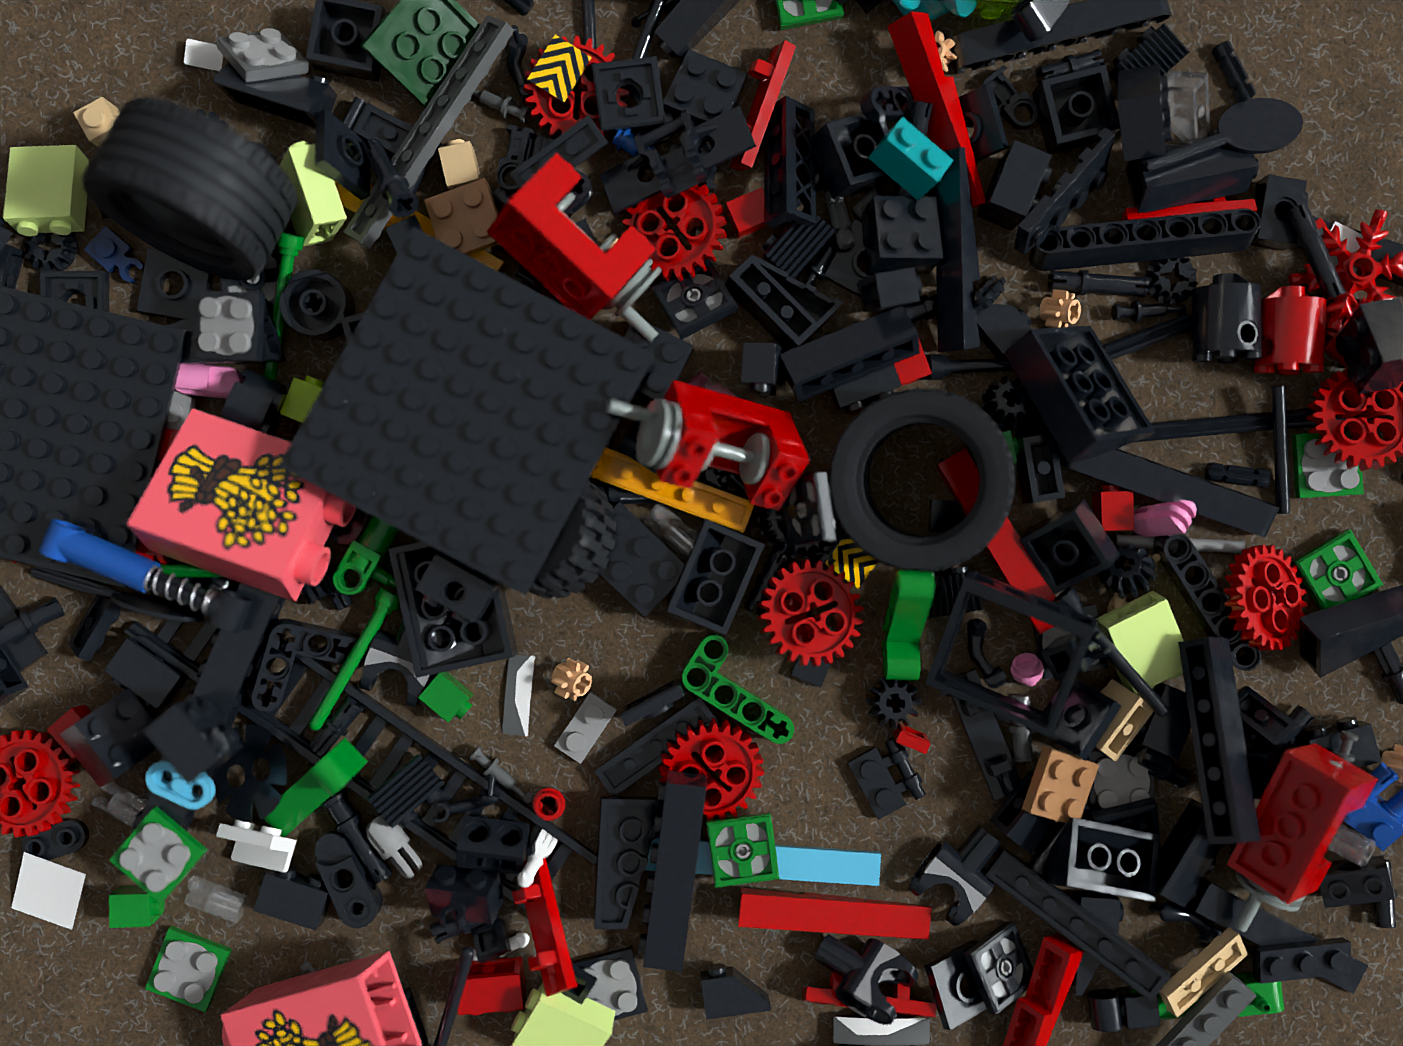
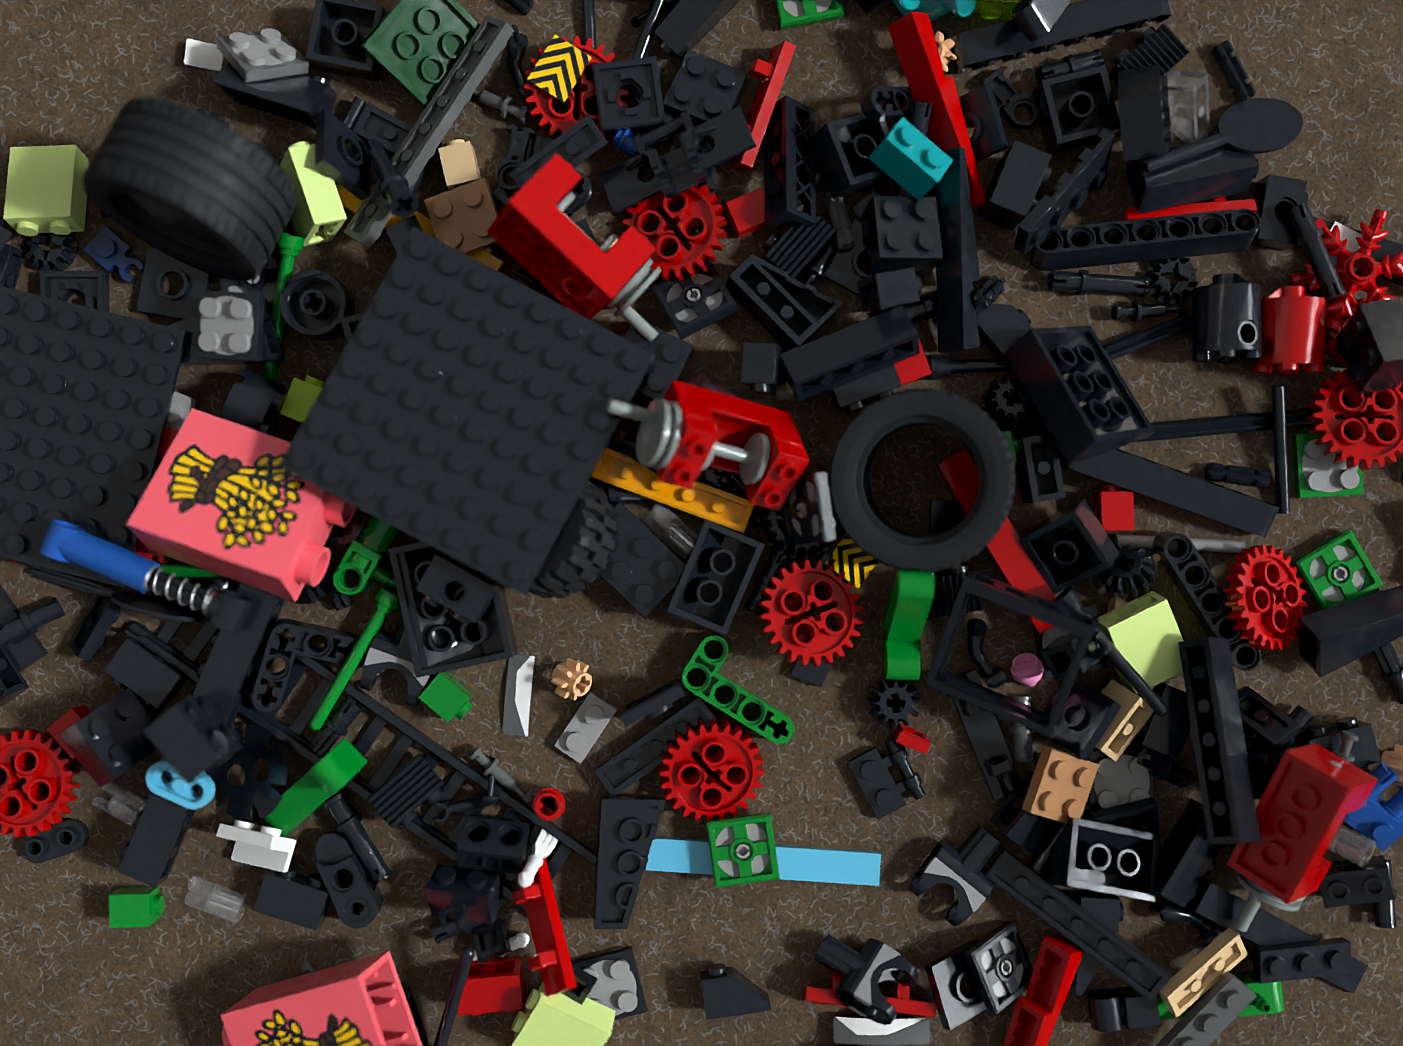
(48, 890): white sticker -> none
(96, 119): tan brick -> none
(158, 854): light grey piece -> none
(188, 968): light grey piece -> none
(207, 380): bright pink arm -> none
(388, 842): light grey arm -> none
(674, 870): black brick -> none
(832, 914): red slope -> none
(1060, 309): light nougat gear -> none
(1164, 518): bright pink arm -> none

